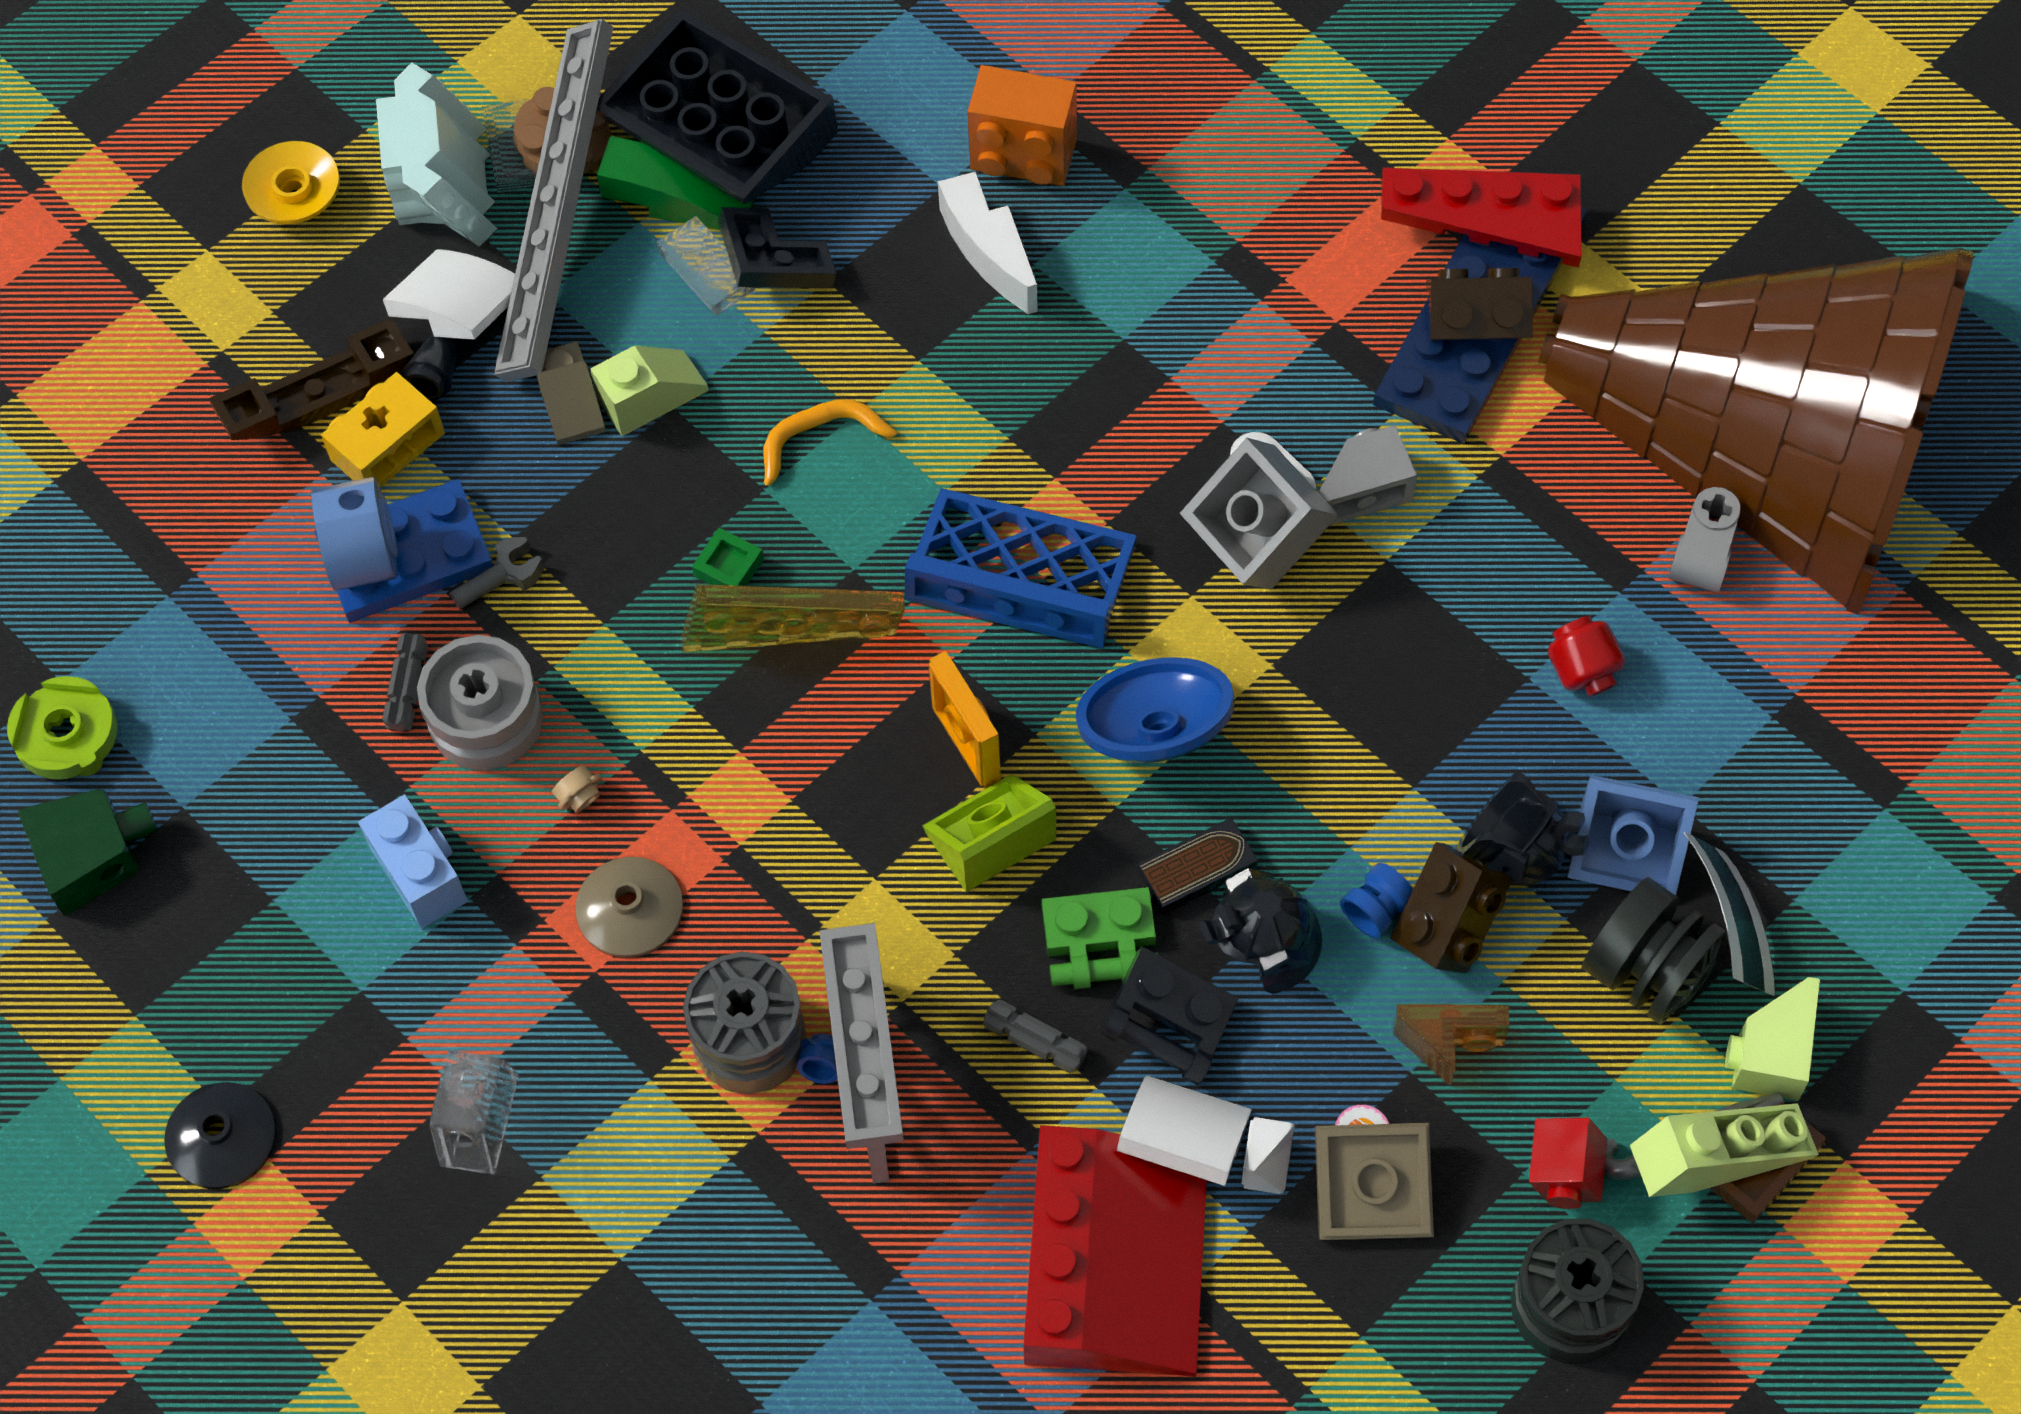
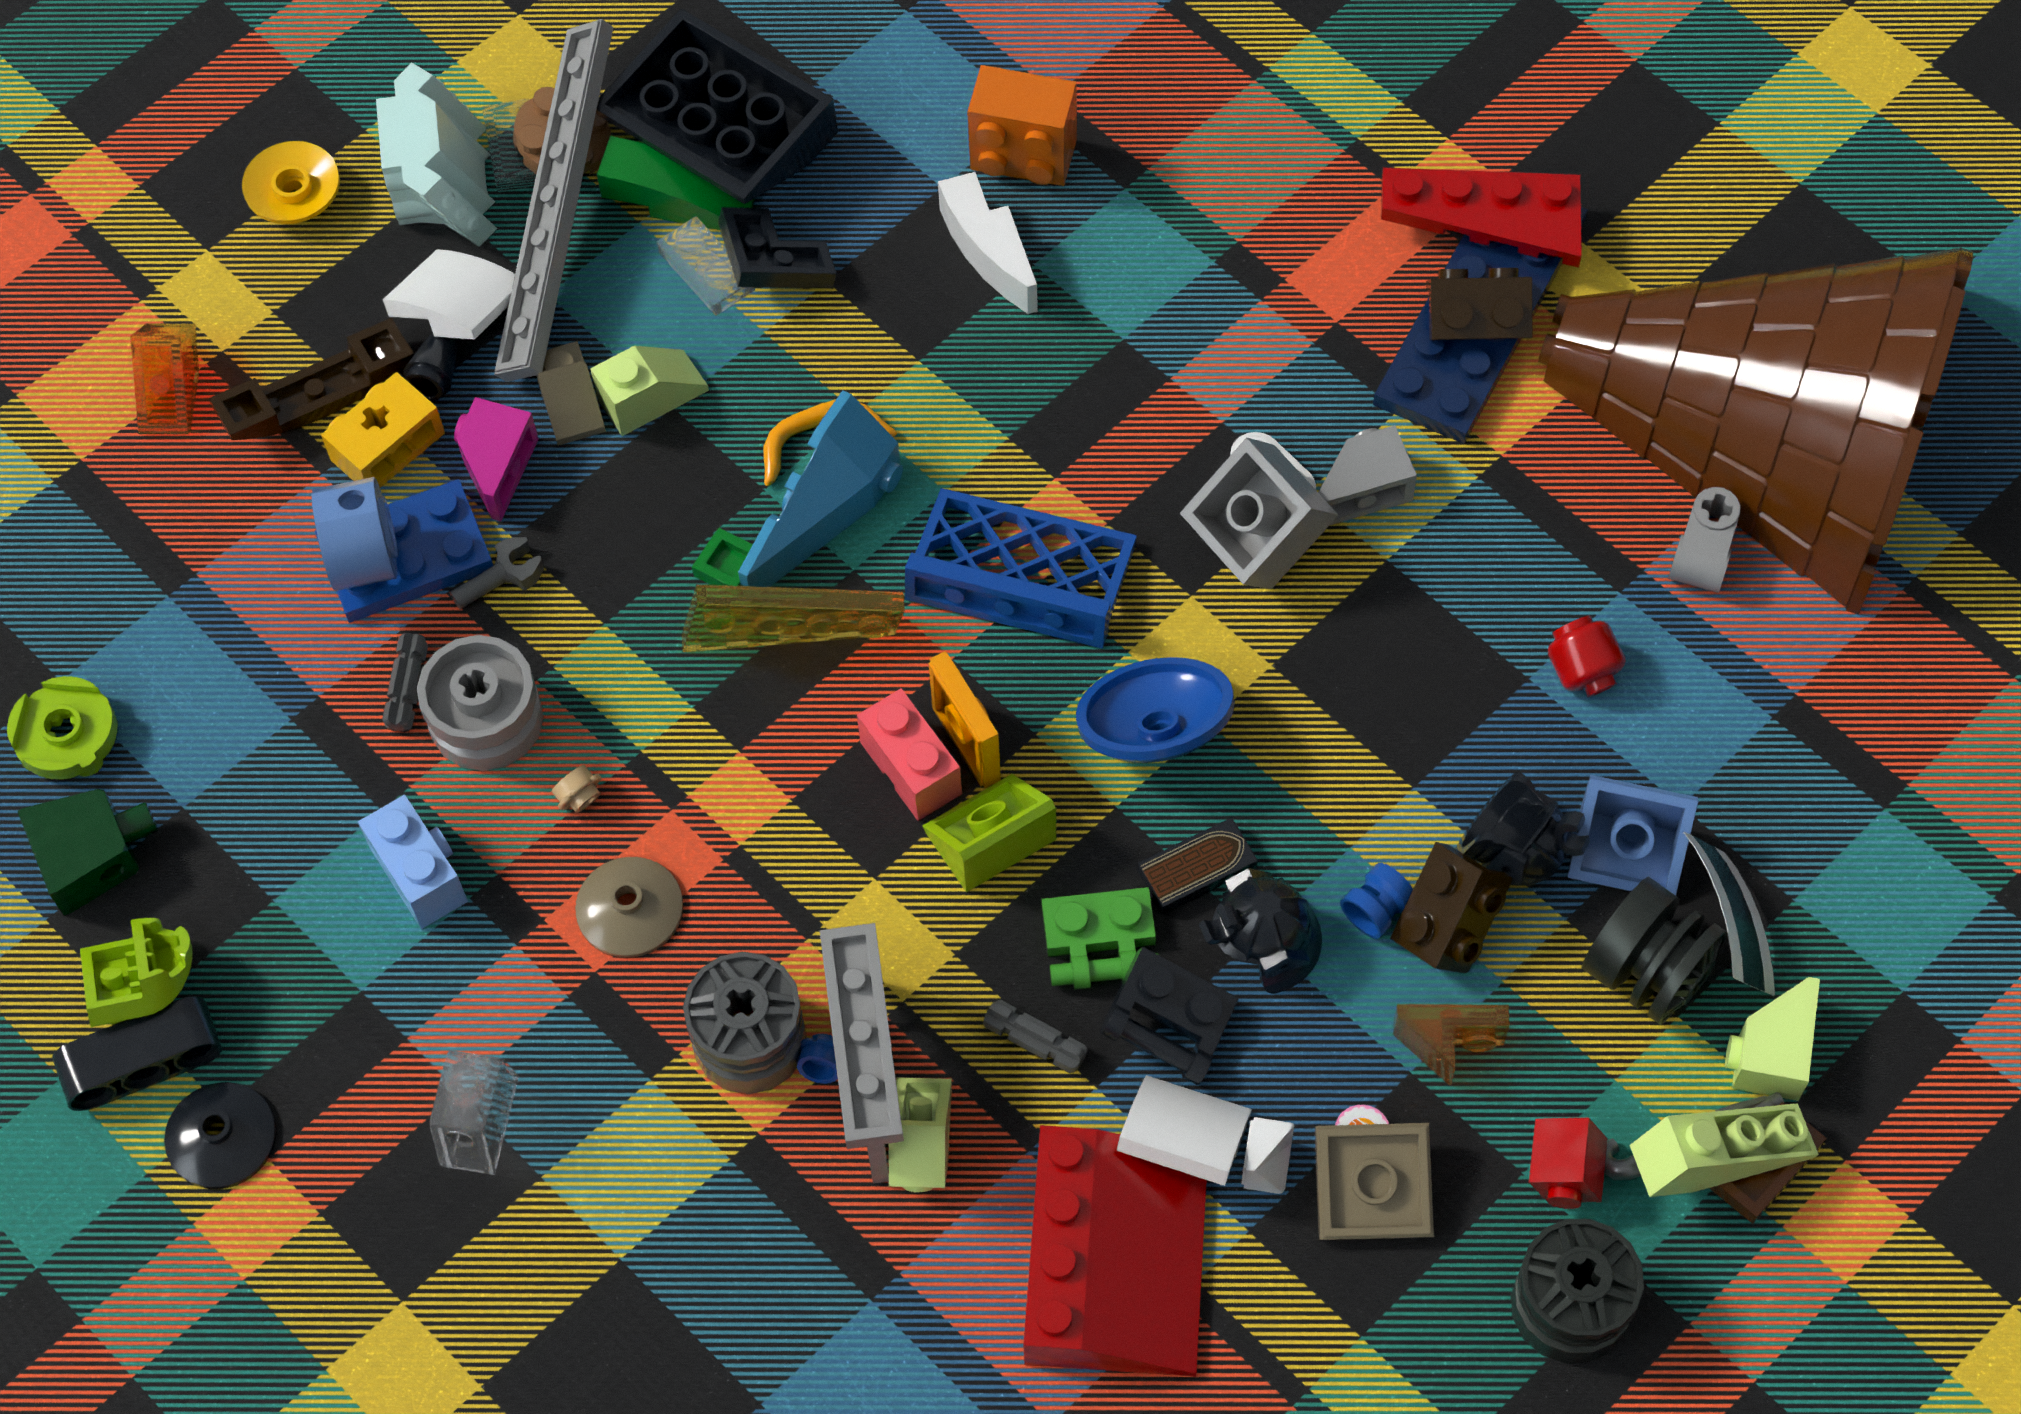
(135, 973): none -> lime slope
(136, 1054): none -> black beam
(165, 377): none -> clear orange slope
(495, 450): none -> dark pink slope
(841, 483): none -> dark azure wedge
(909, 754): none -> coral brick
(925, 1113): none -> yellowish green slope

